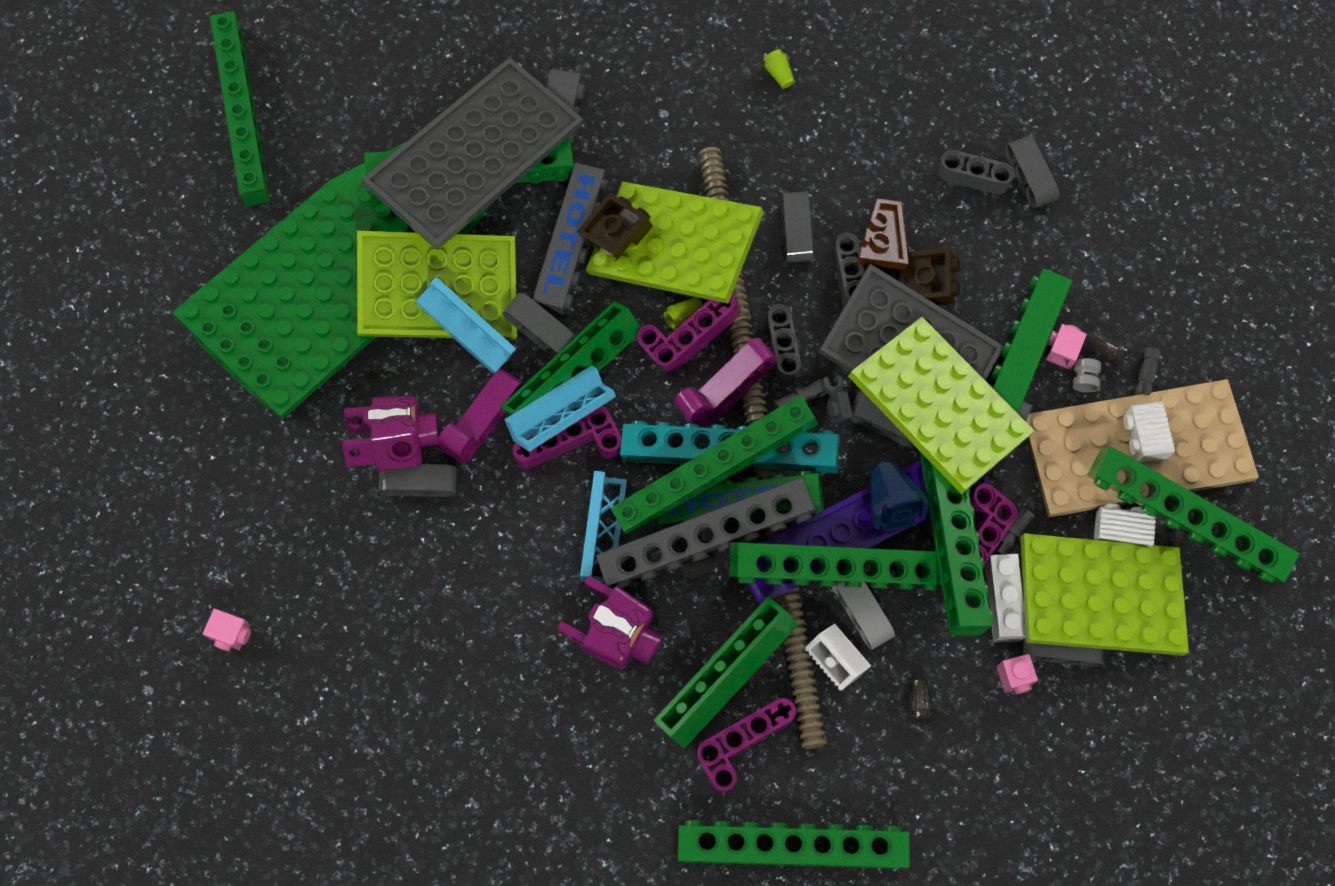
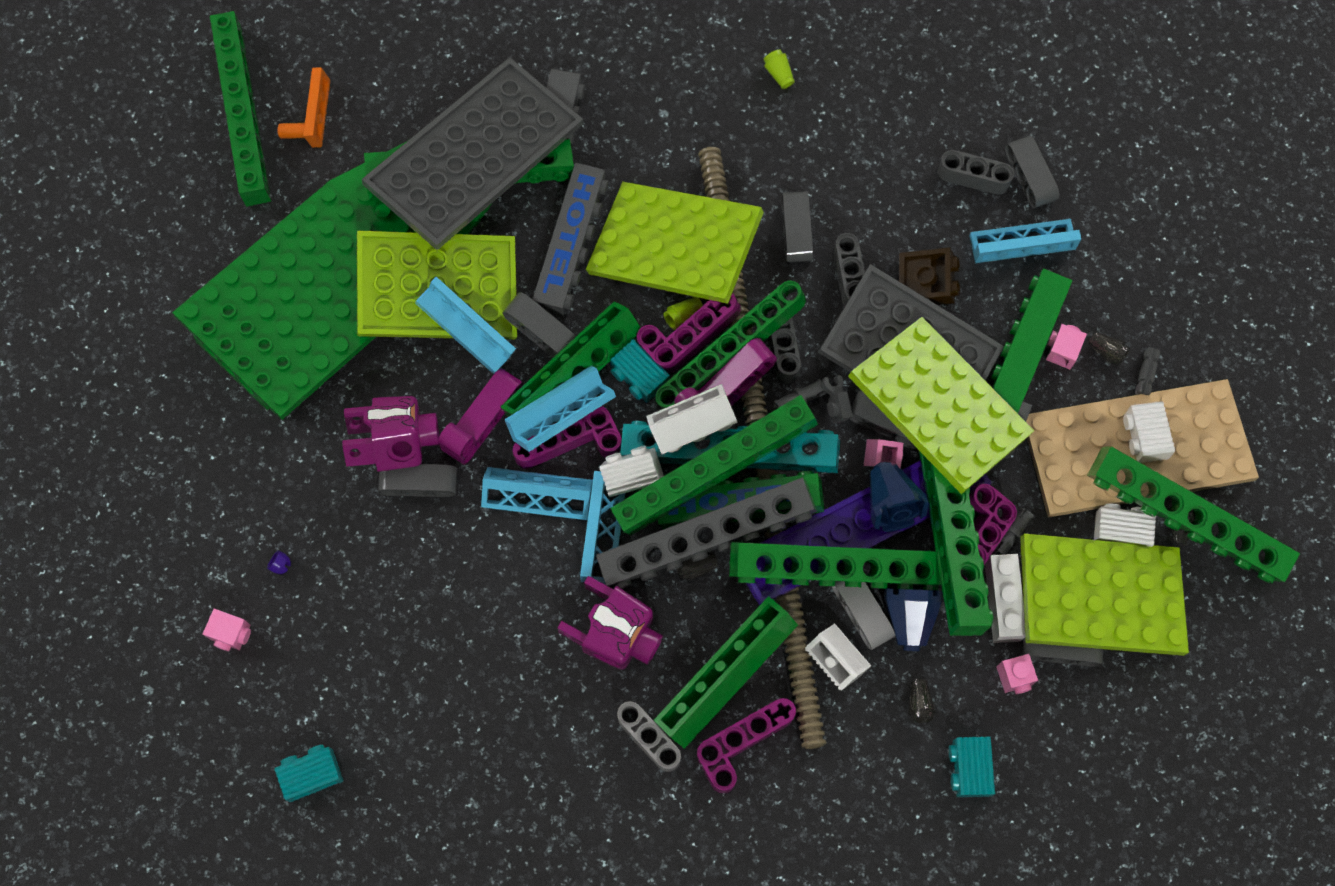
(277, 563): none -> dark purple hinge
(309, 773): none -> teal brick
(314, 123): none -> orange piece
(538, 484): none -> medium azure fence
(615, 226): dark brown plate -> none
(630, 471): none -> white brick
(638, 371): none -> teal brick
(645, 723): none -> light grey beam
(691, 419): none -> white brick
(736, 335): none -> green beam
(883, 451): none -> bright pink brick
(885, 237): wing -> none
(895, 856): green brick -> none
(912, 615): none -> dark blue cone
(972, 767): none -> teal brick
(1022, 245): none -> medium azure fence
(1087, 375): light grey wheel -> none

